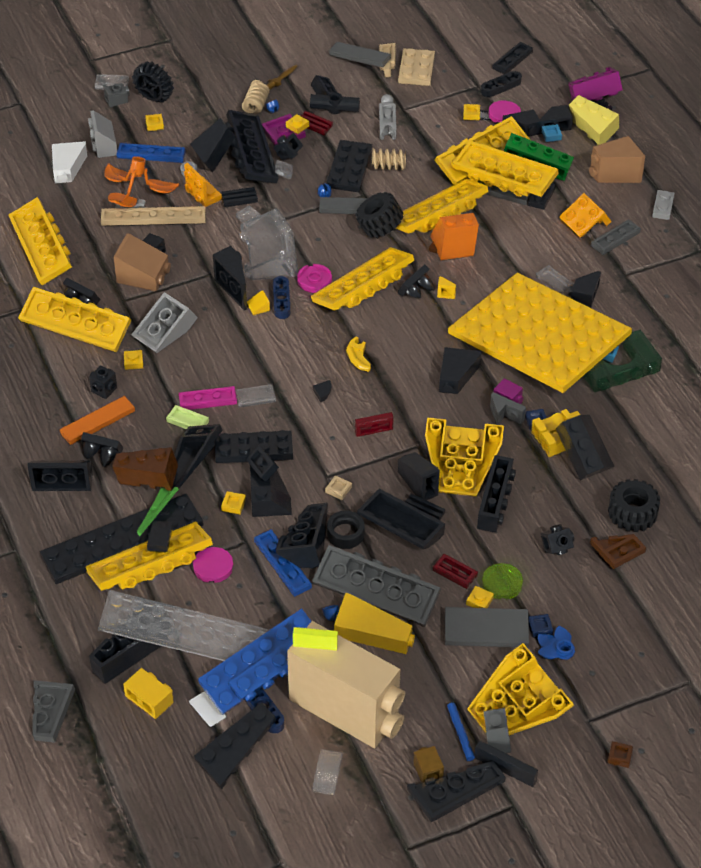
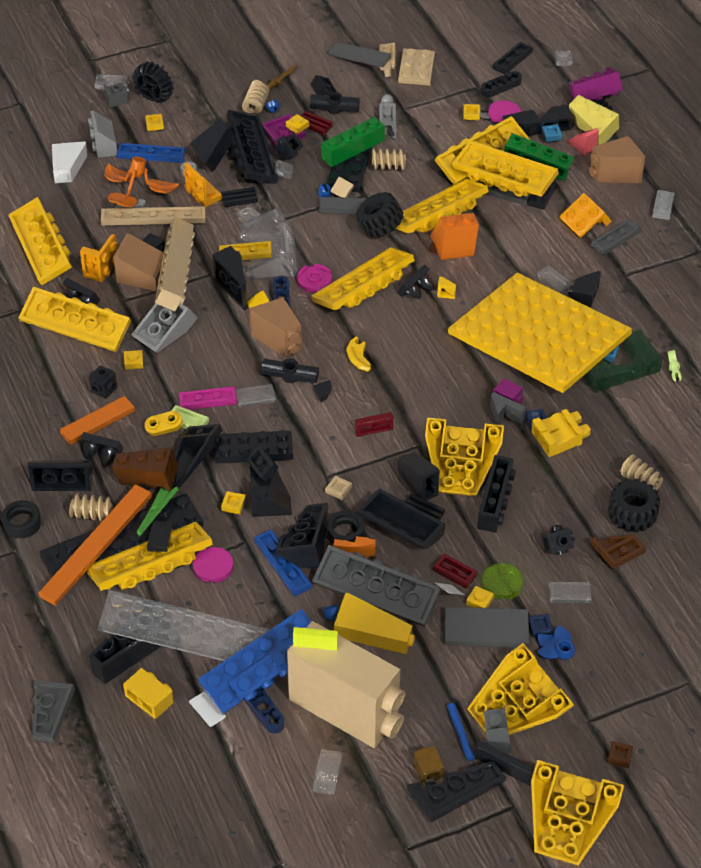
(17, 508): none -> black tyre
(88, 508): none -> tan piece
(94, 545): none -> orange tile
(98, 264): none -> light orange bracket
(163, 424): none -> yellow plate
(175, 264): none -> tan brick
(229, 749): black wing -> none
(253, 250): none -> yellow tile
(276, 327): none -> medium nougat slope
(290, 370): none -> black piece
(342, 188): none -> tan tile
(352, 141): none -> green brick
(361, 545): none -> orange slope
(449, 588): none -> white sticker
(457, 369): black slope -> none
(563, 58): none -> clear tile
(569, 592): none -> clear tile
(569, 812): none -> yellow wedge
(584, 141): none -> coral slope
(584, 446): black slope -> none
(632, 470): none -> tan piece
(674, 366): none -> yellowish green piece

